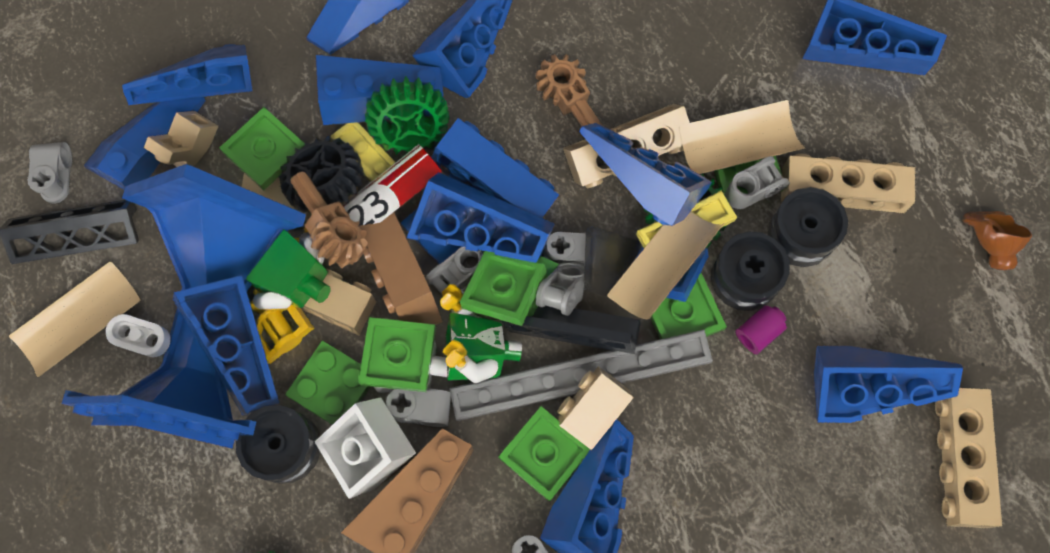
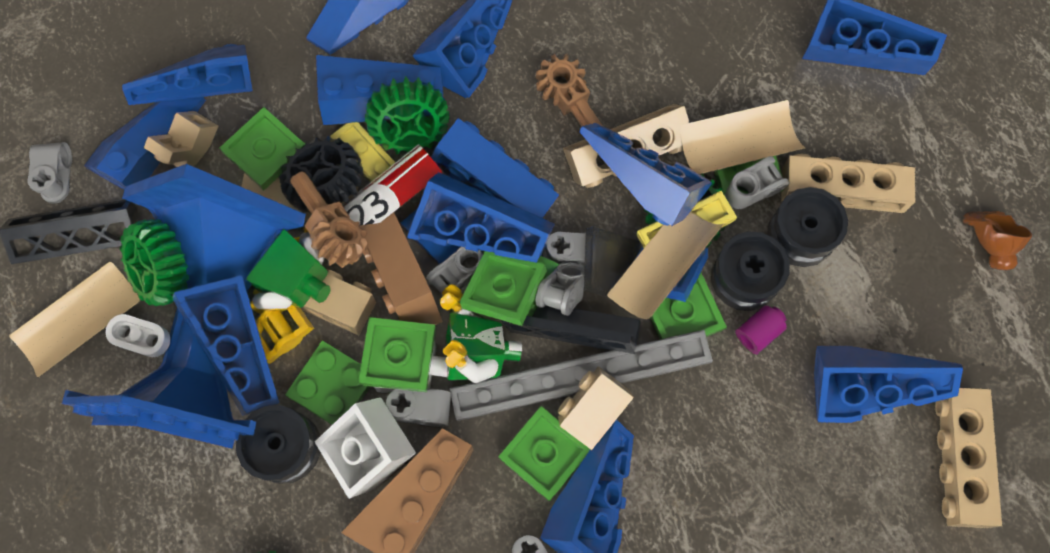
(153, 261): none -> green gear

